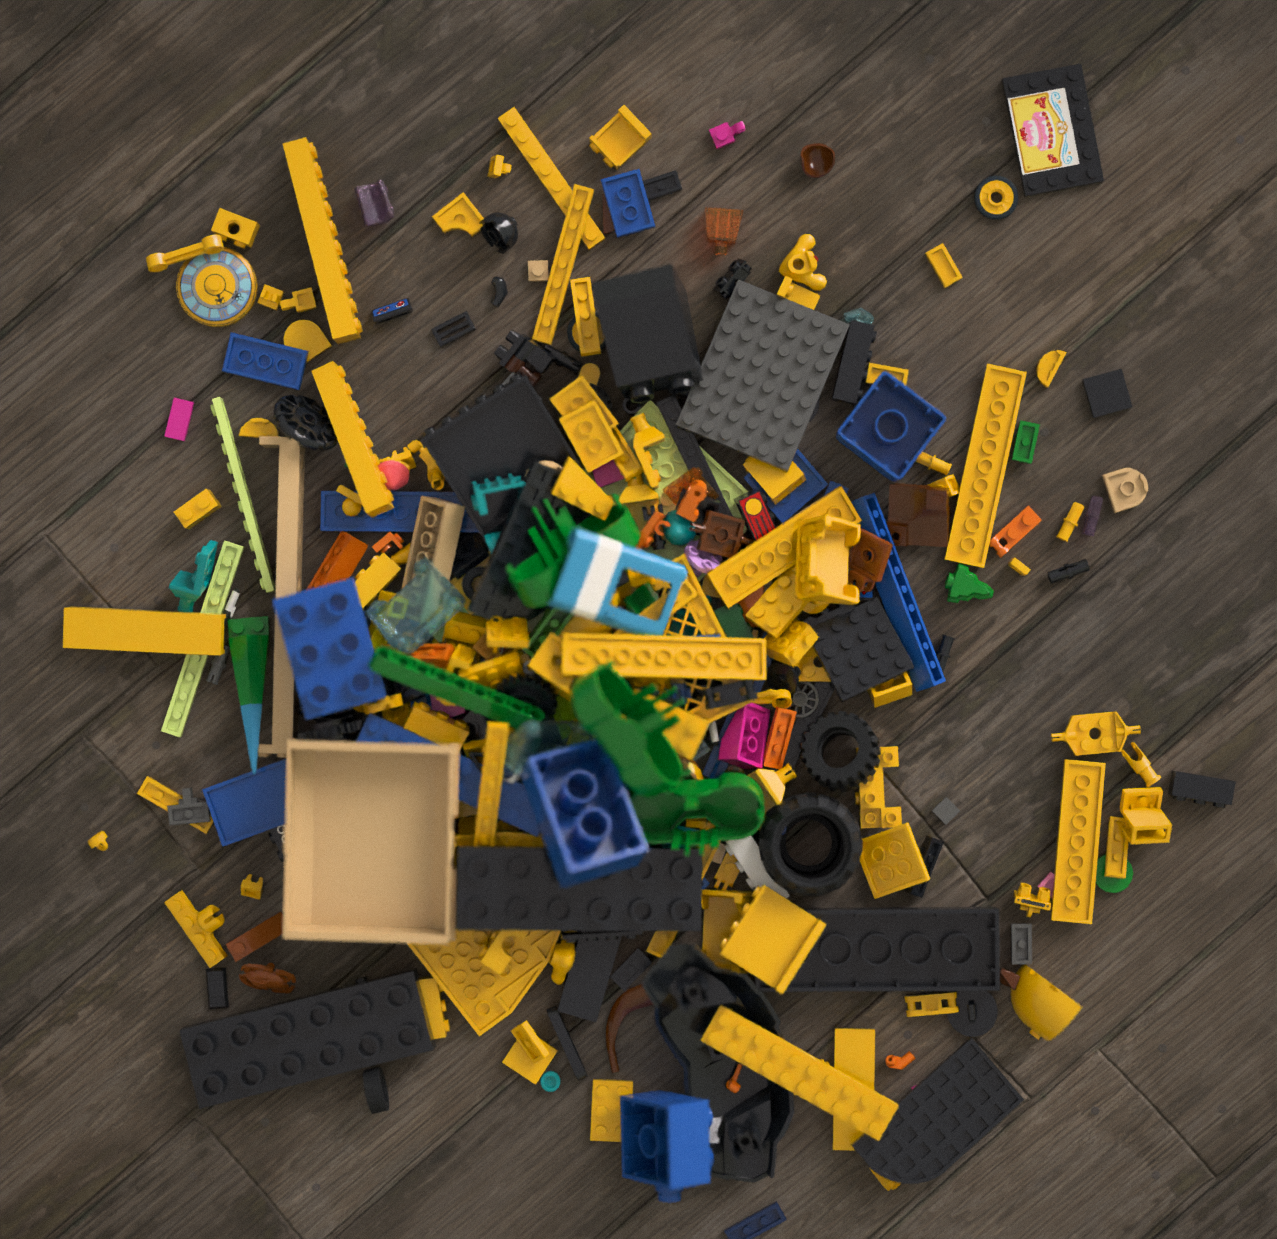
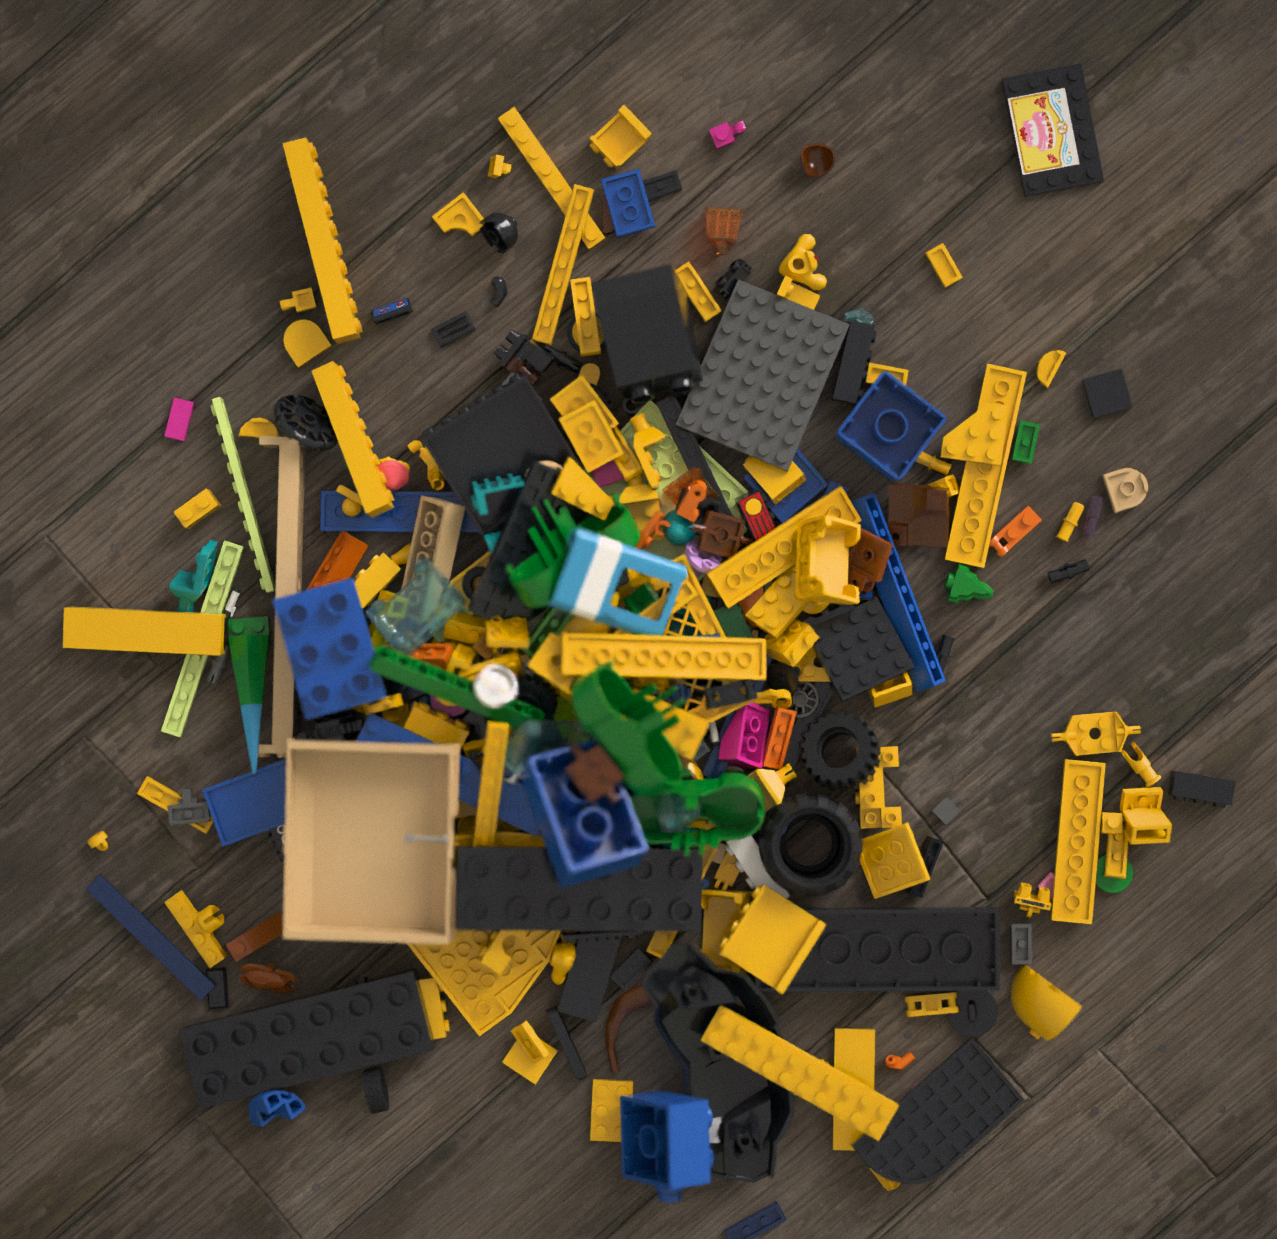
(151, 937): none -> dark blue tile
(160, 261): yellow piece -> none
(217, 287): dish -> none
(247, 228): yellow brick -> none
(251, 888): yellow tile -> none
(265, 361): blue tile -> none
(270, 297): yellow tile -> none
(272, 1104): none -> blue brick
(374, 203): bracket -> none
(384, 543): orange bracket -> none
(405, 457): yellow tile -> none
(409, 838): none -> light grey hinge
(468, 554): black tile -> none
(495, 686): none -> clear piece
(538, 271): tan plate -> none
(550, 1081): teal tile -> none
(594, 774): none -> reddish brown plate
(658, 543): black hinge -> none
(673, 814): none -> clear light blue slope
(698, 293): none -> yellow tile
(731, 1084): orange hand -> none
(979, 437): none -> yellow plate
(1004, 188): wheel -> none
(1008, 978): reddish brown slope -> none
(1018, 566): yellow tile -> none
(1111, 823): none -> yellow plate

